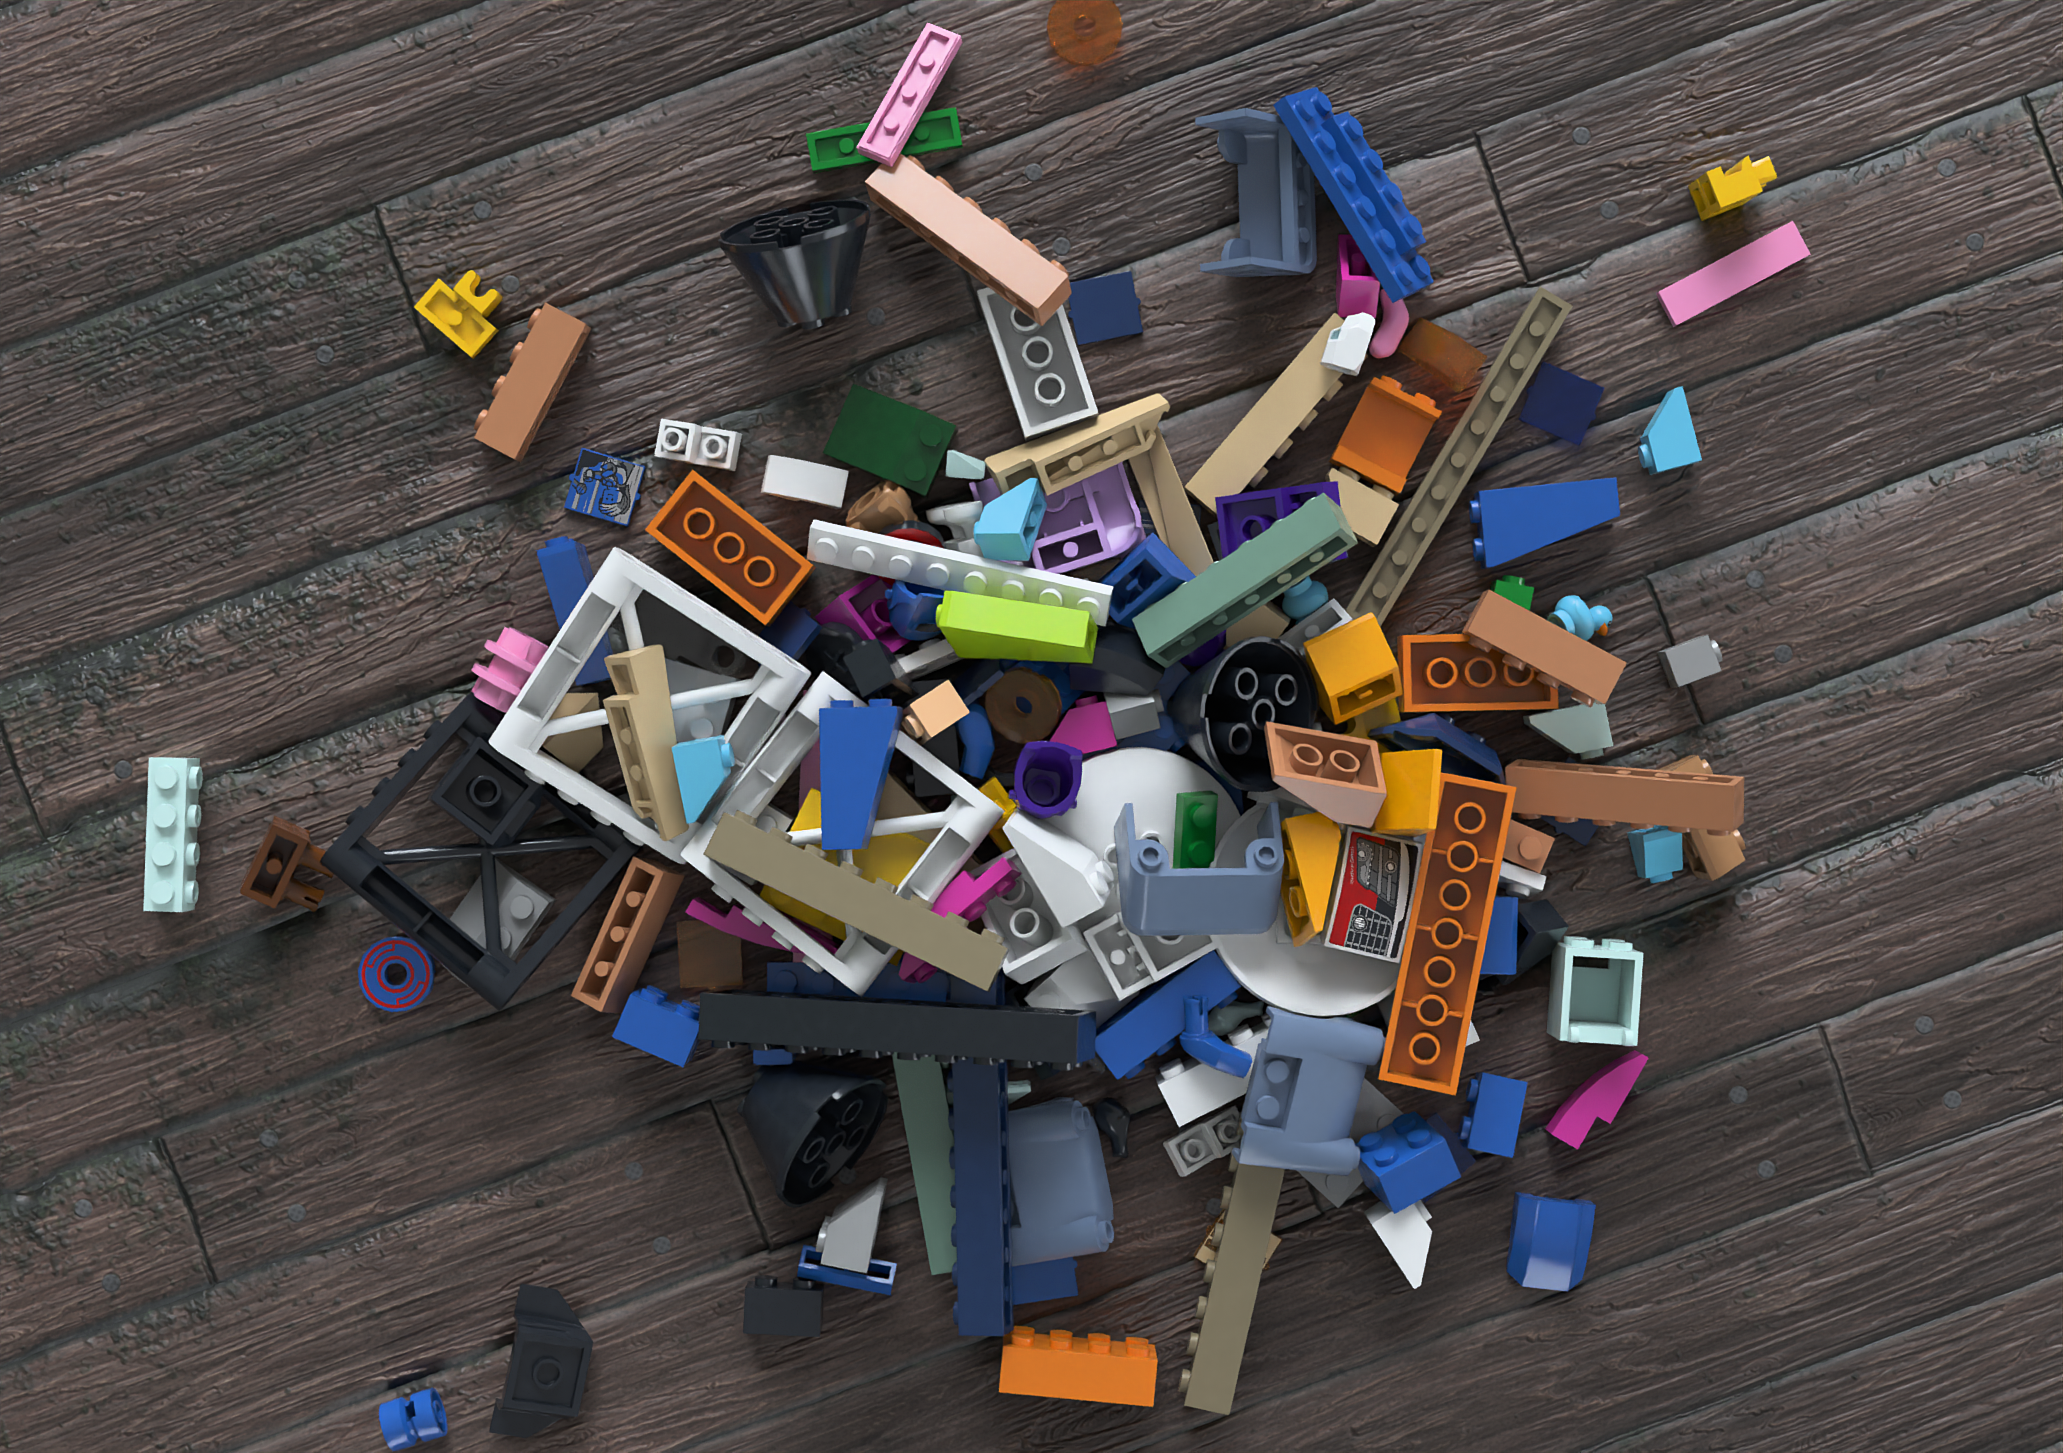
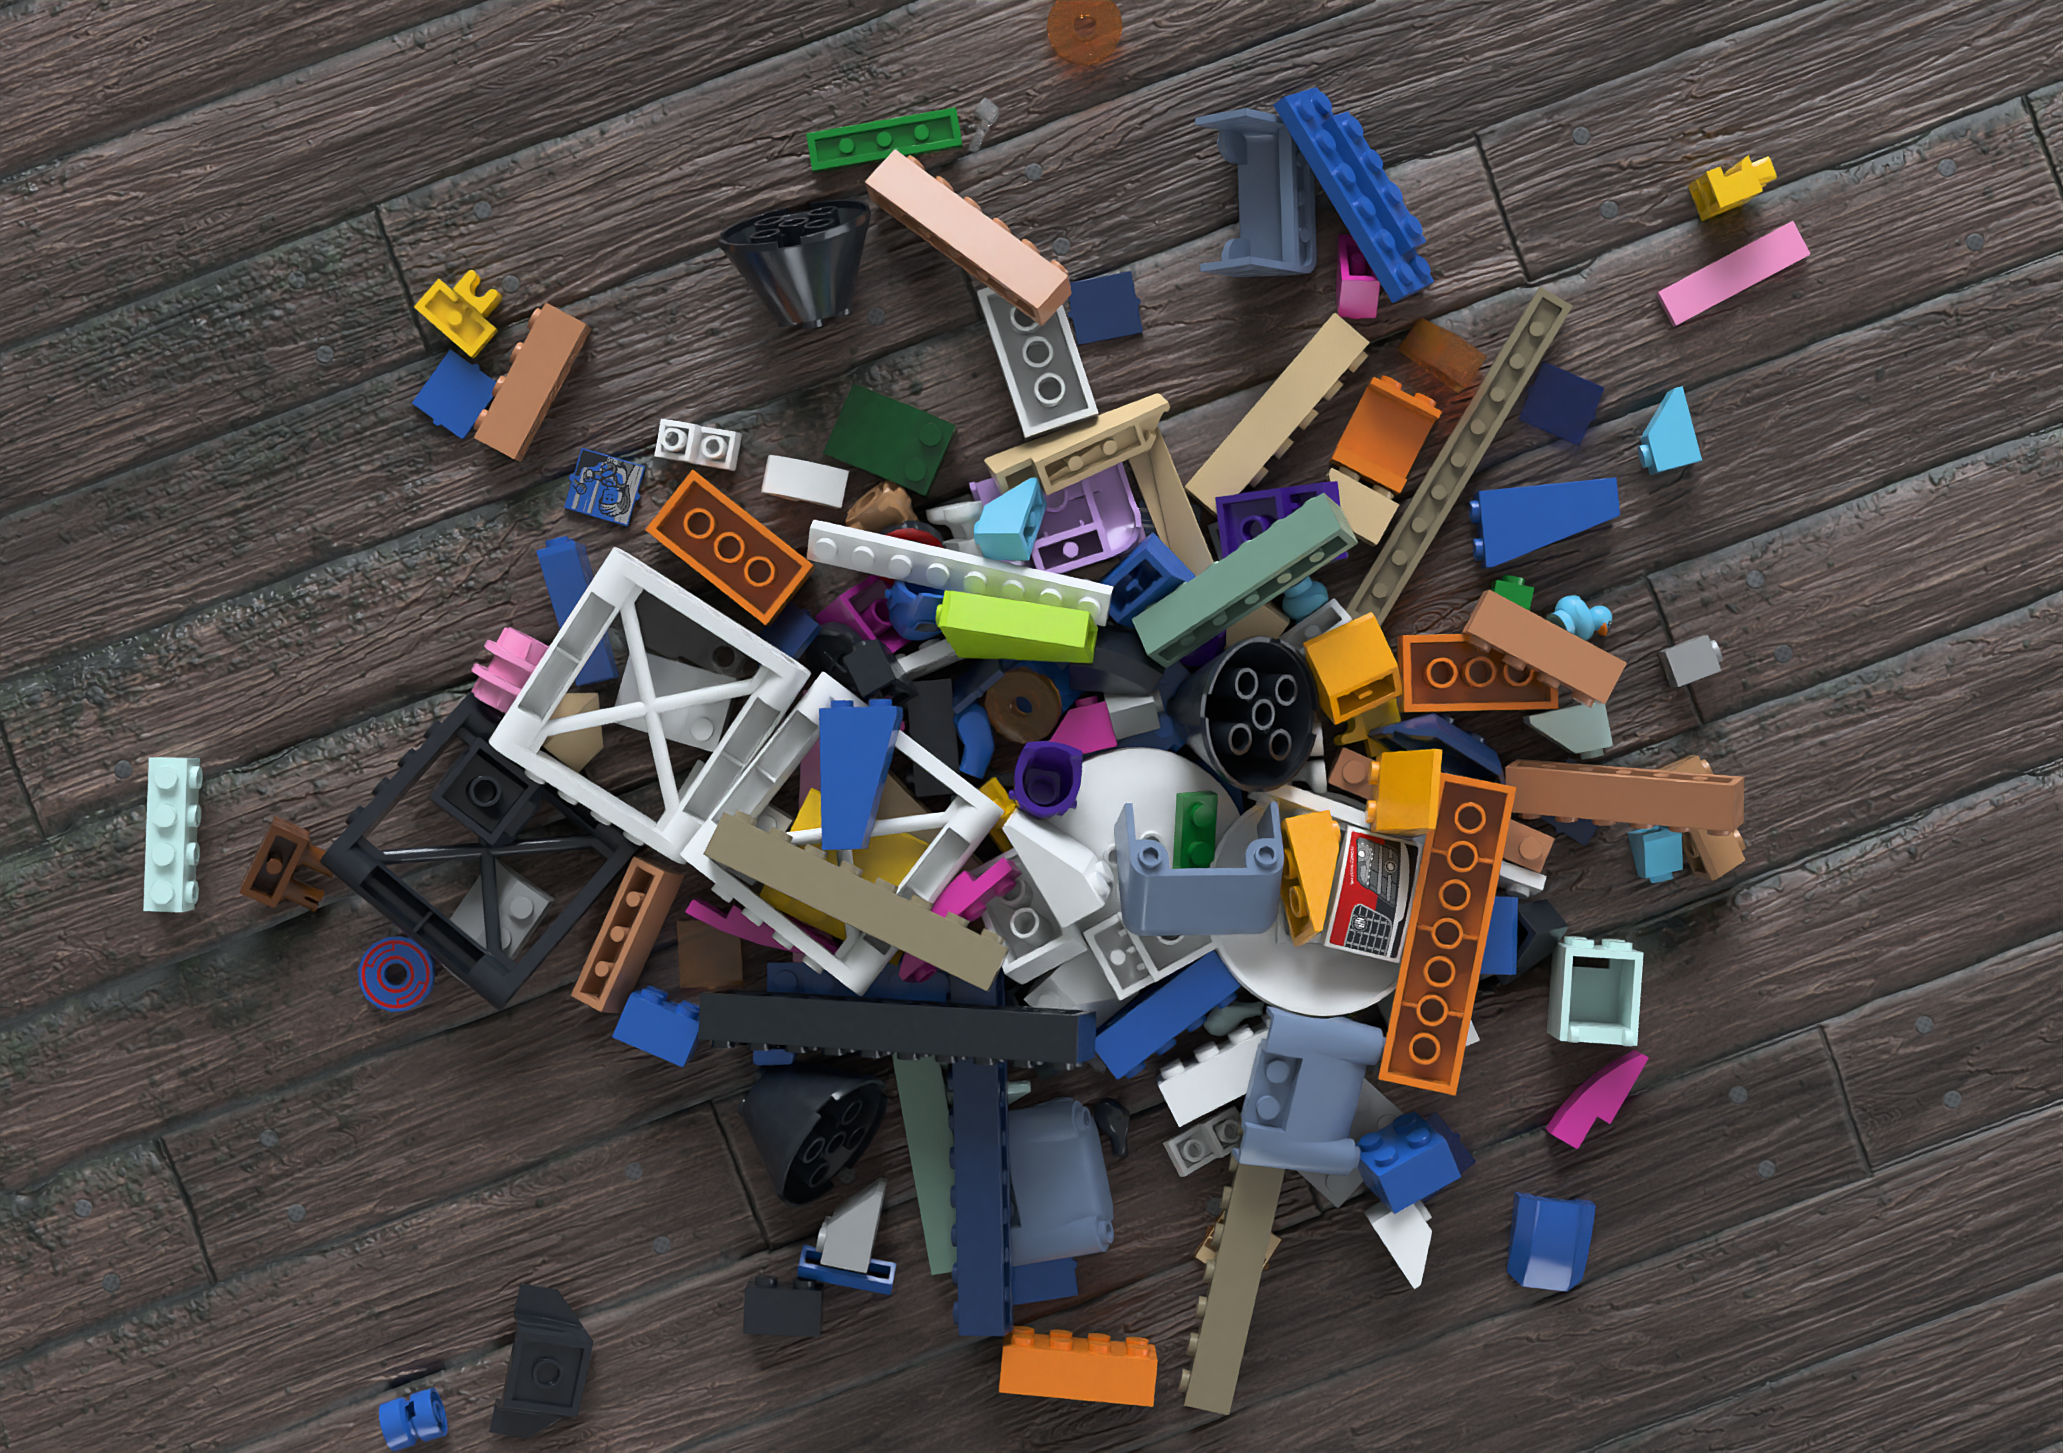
(456, 394): none -> blue piece
(645, 736): tan wedge -> none
(701, 772): medium azure slope -> none
(909, 94): bright pink tile -> none
(933, 713): light nougat slope -> none
(964, 466): light aqua slope -> none
(988, 113): none -> clear hand
(1205, 1045): blue arm -> none
(1328, 772): nougat slope -> none
(1349, 344): white rock -> none
(1391, 329): bright pink arm -> none
(1492, 1114): blue brick -> none

